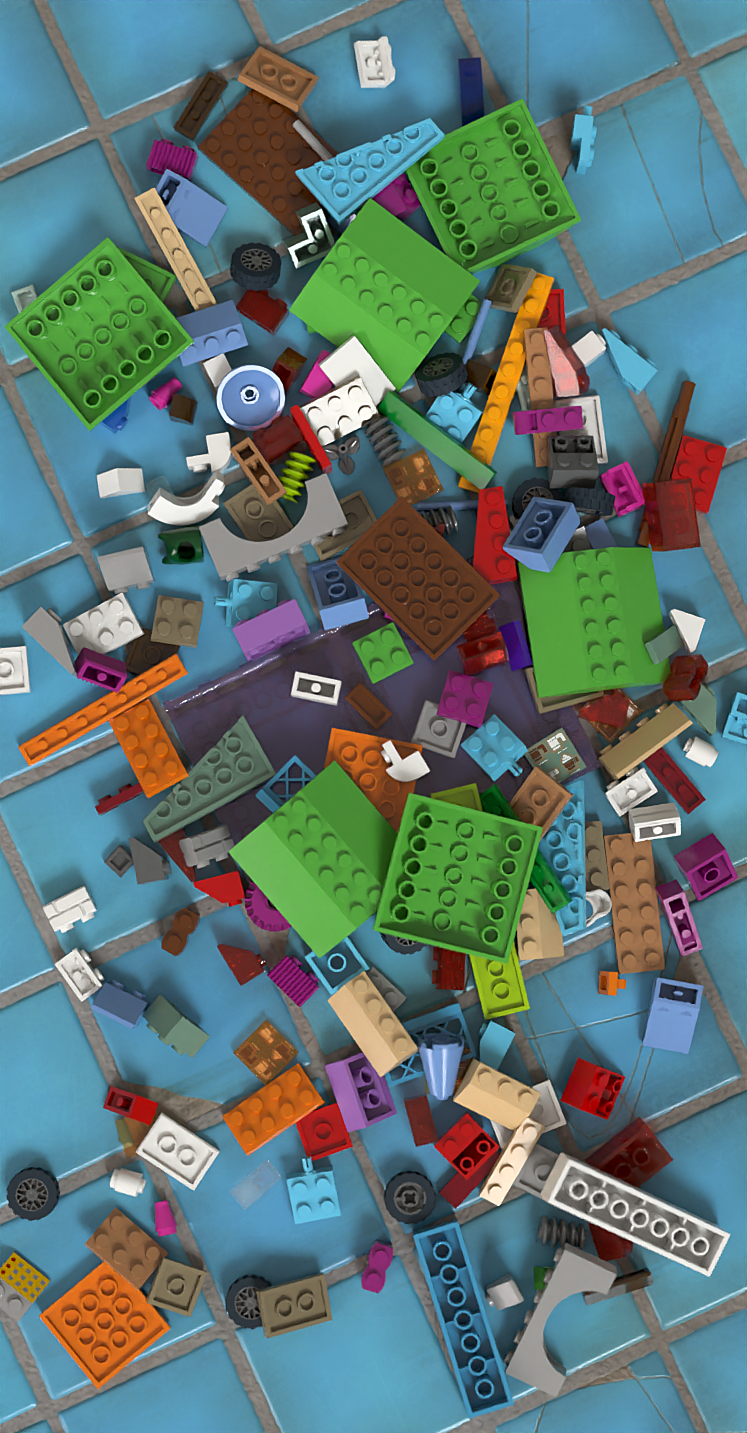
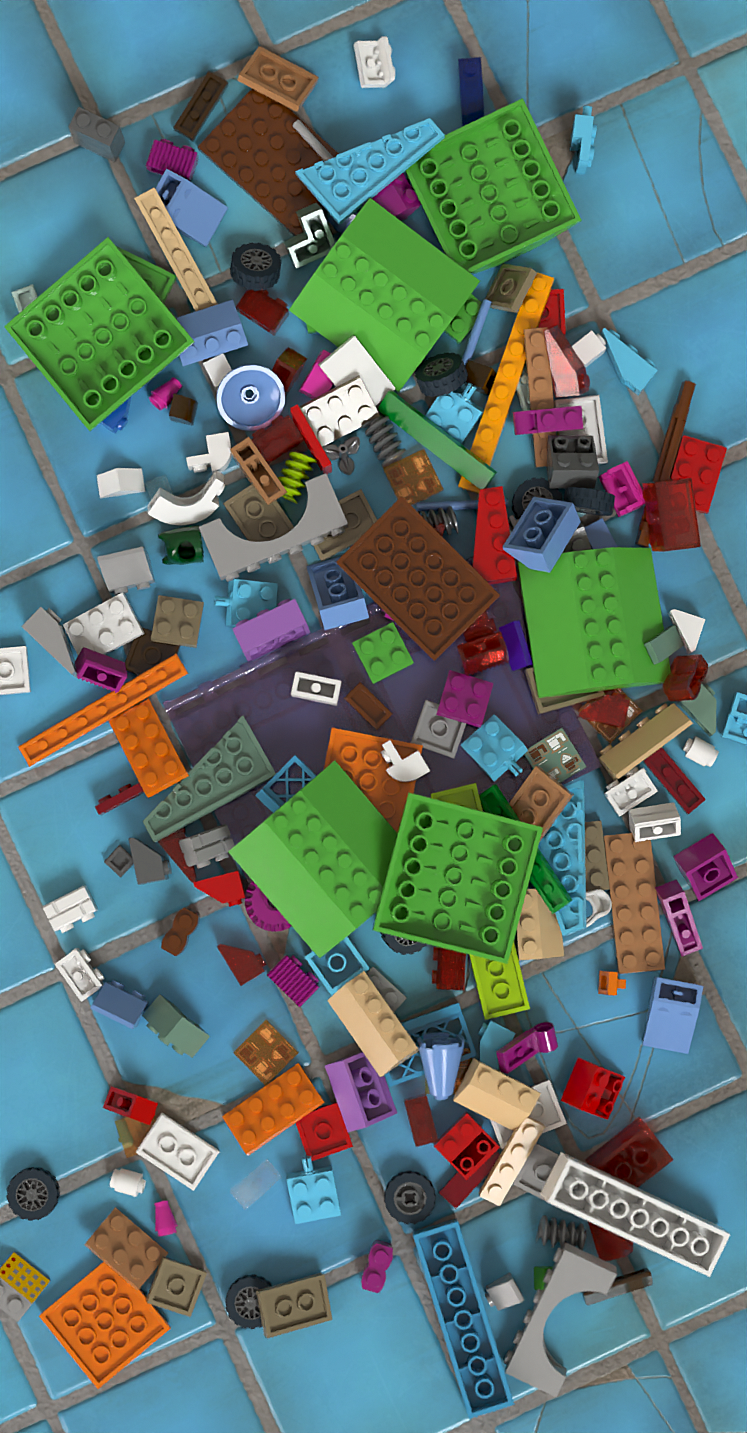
(97, 134): none -> dark grey brick
(537, 1039): none -> magenta plate

